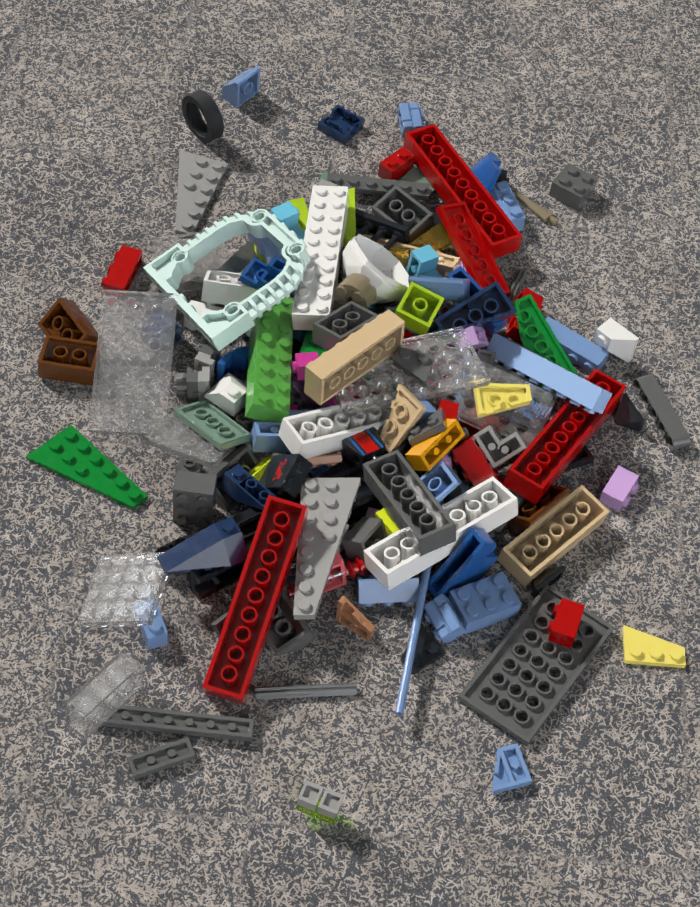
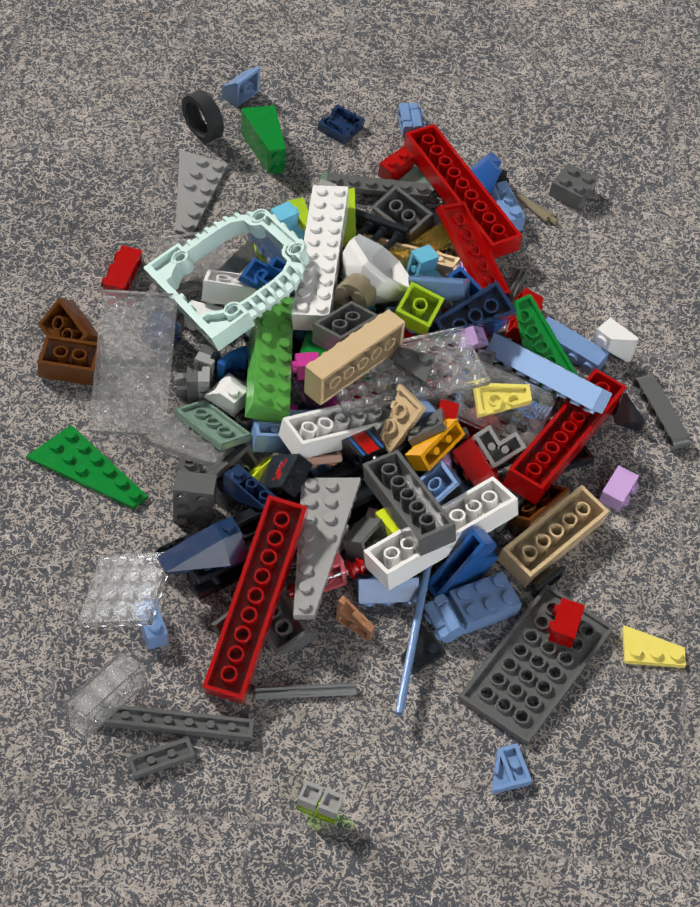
(264, 136): none -> green slope

